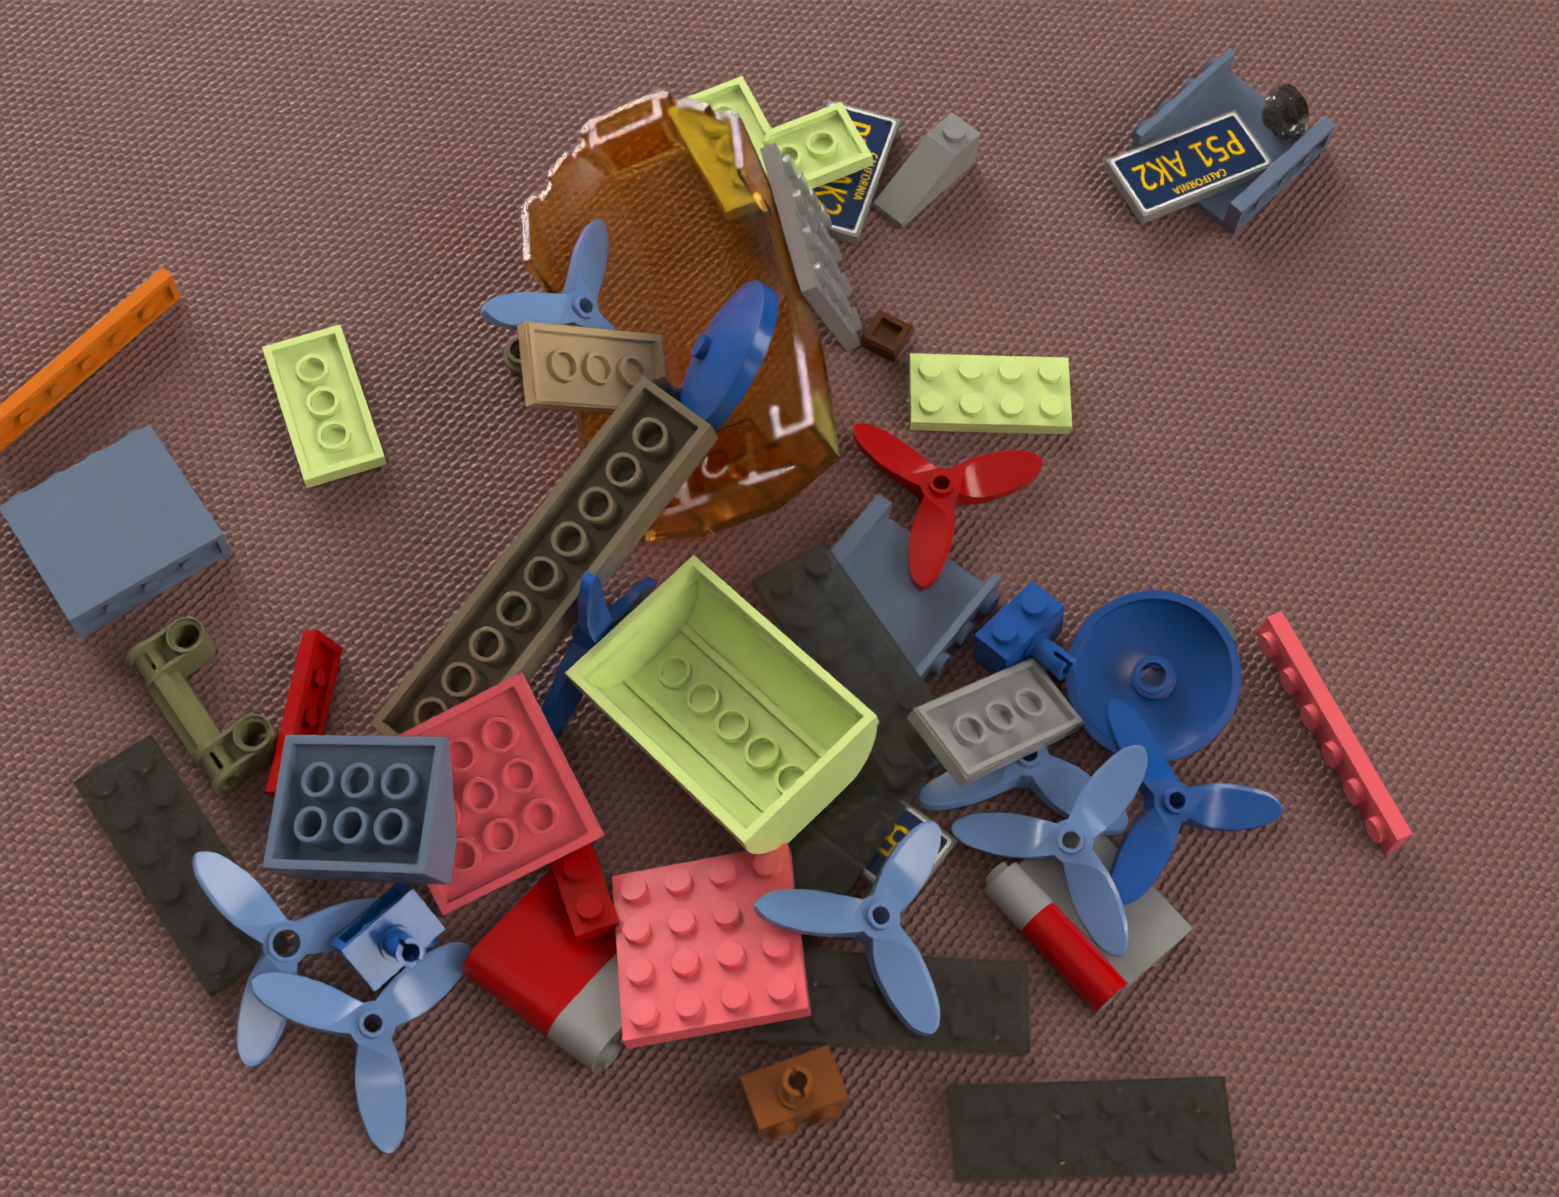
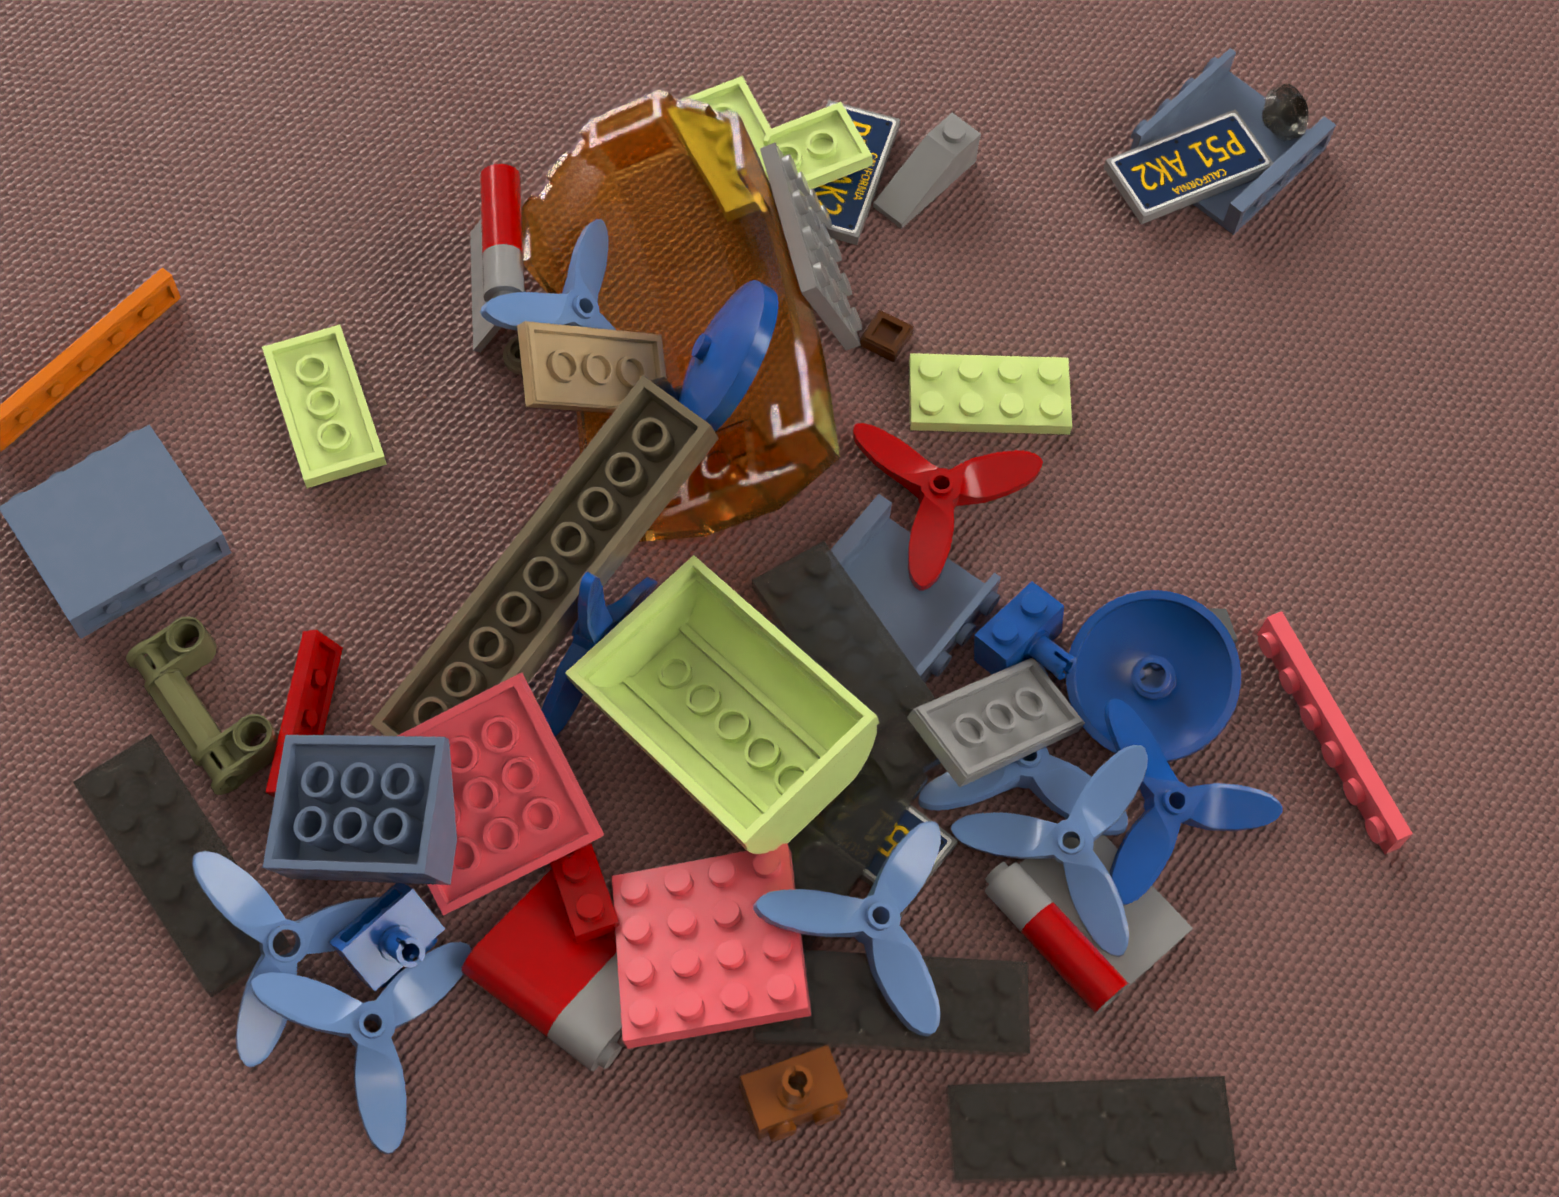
(496, 246): none -> door

